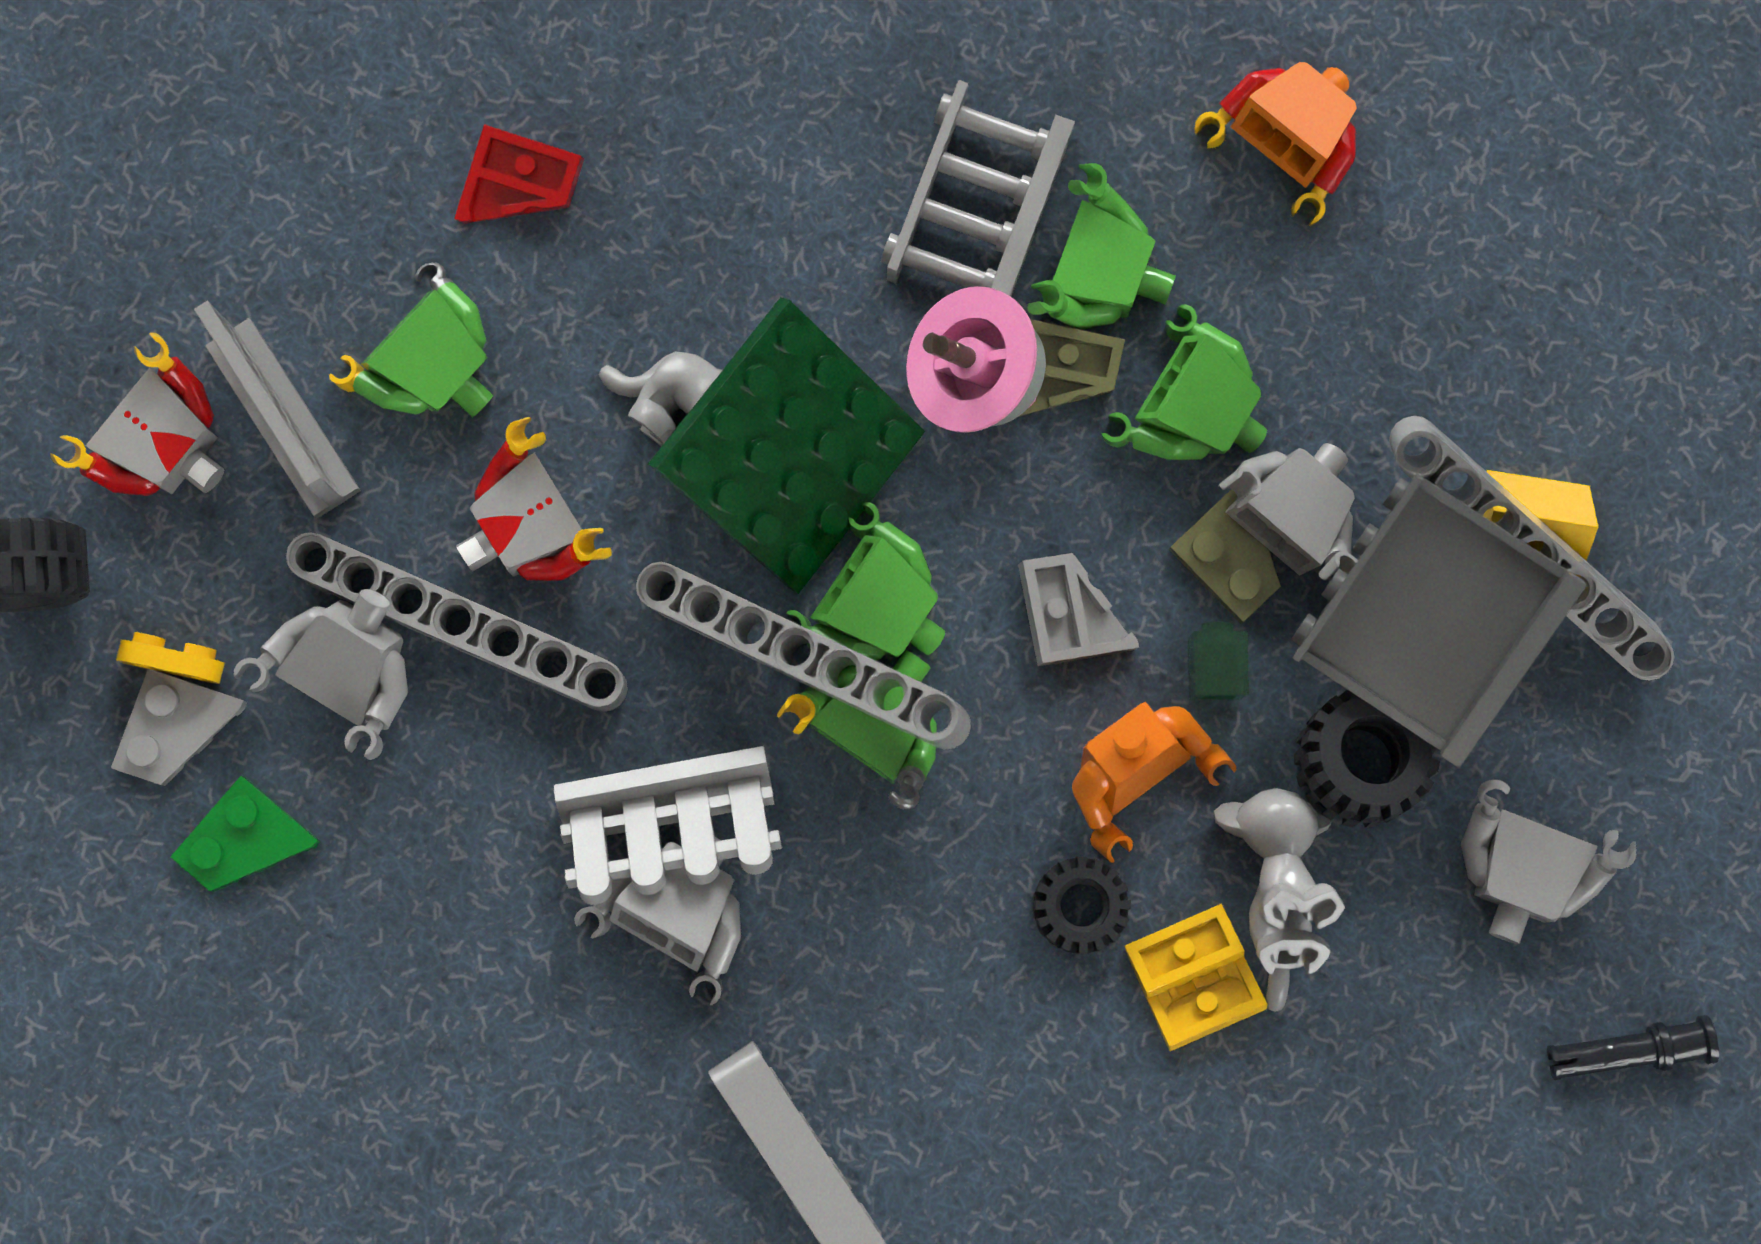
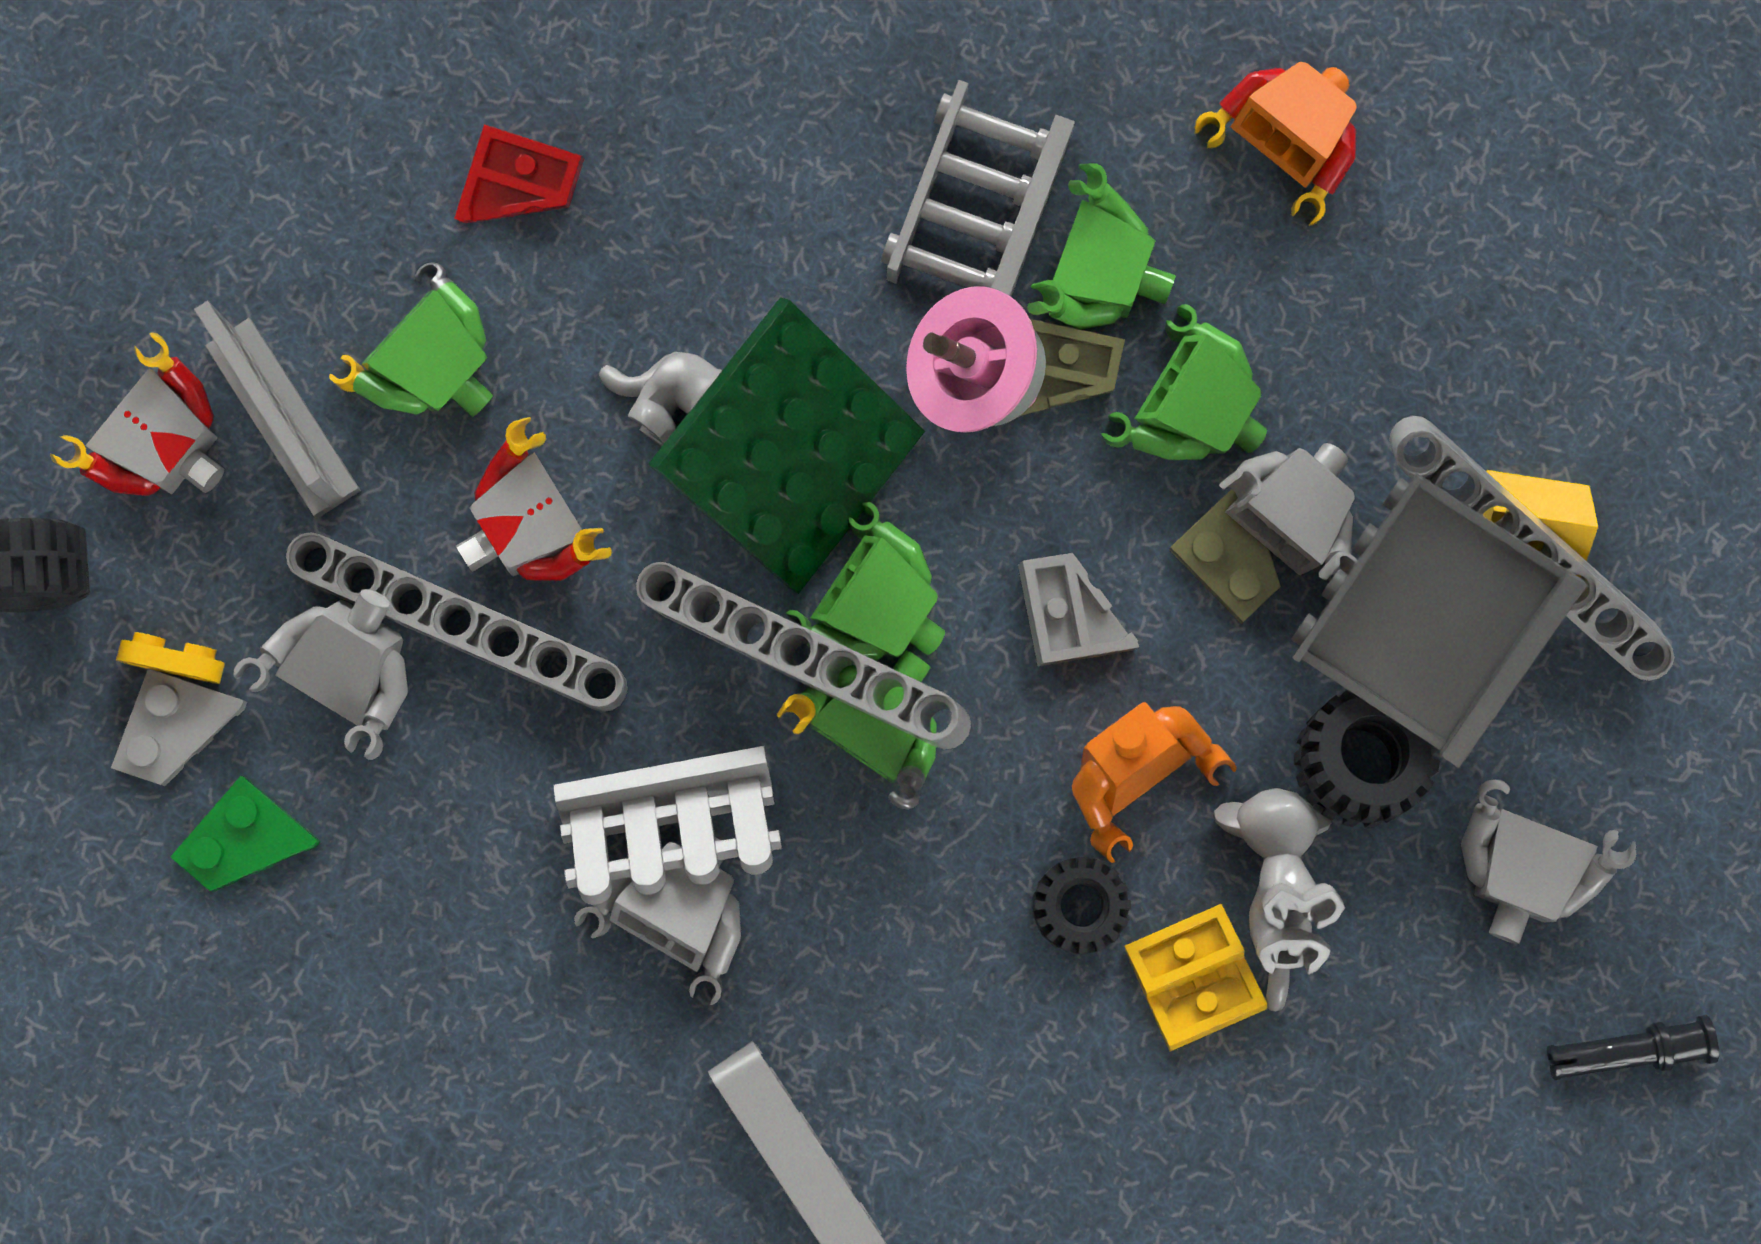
(1218, 663): clear green brick -> none

